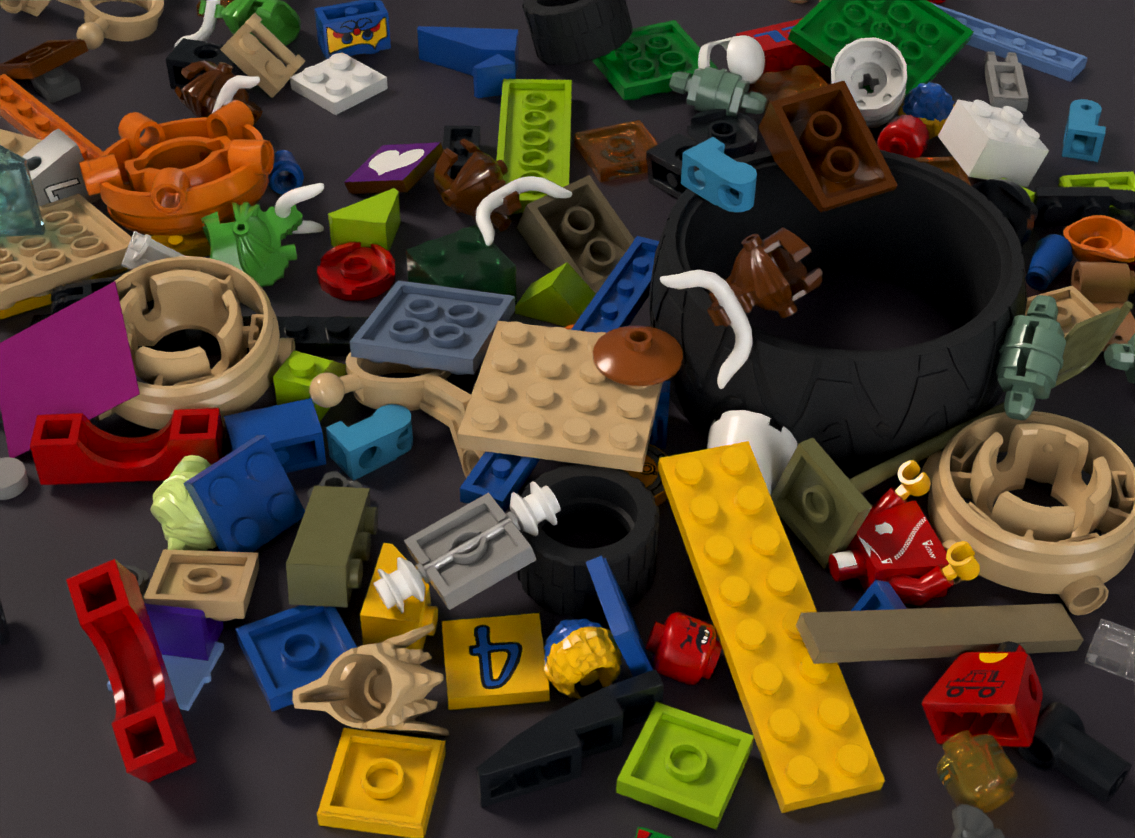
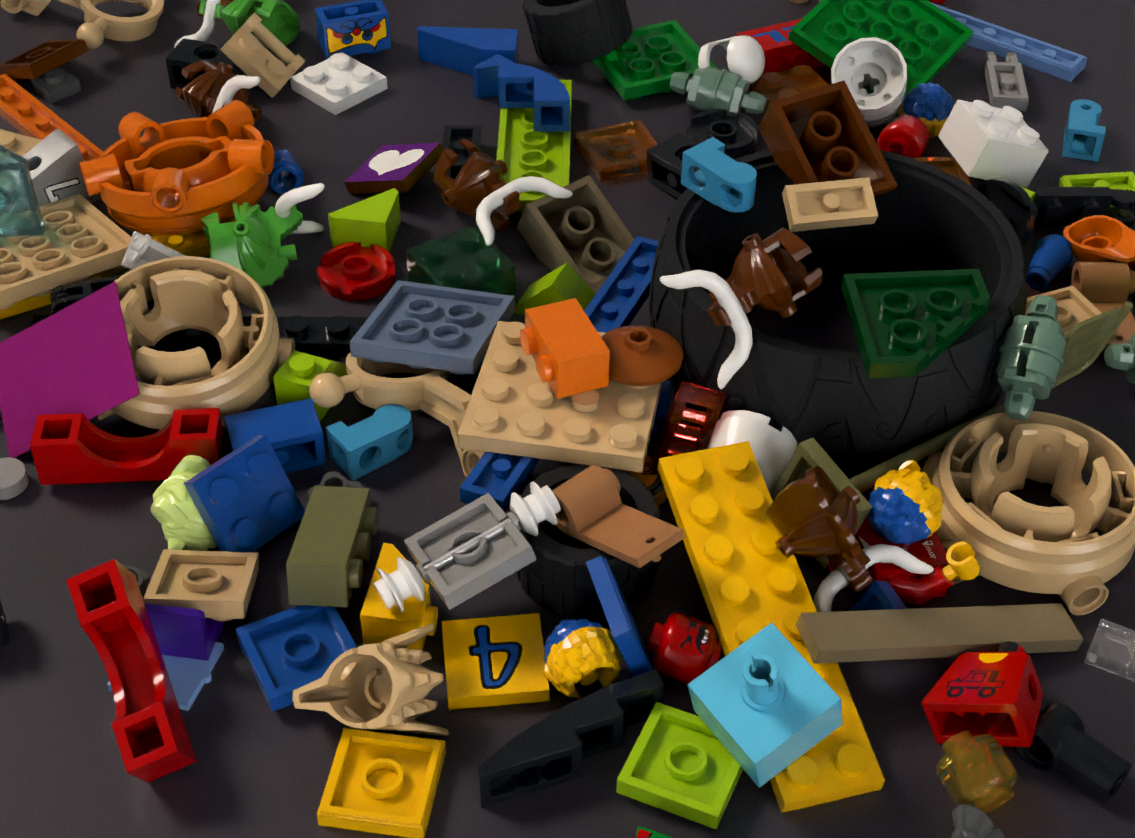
(533, 88): none -> blue brick
(565, 348): none -> orange brick
(597, 517): none -> medium nougat door
(700, 436): none -> clear red slope
(766, 704): none -> medium azure brick
(823, 522): none -> reddish brown helmet
(829, 204): none -> tan plate
(905, 507): none -> piece
(911, 316): none -> dark green plate

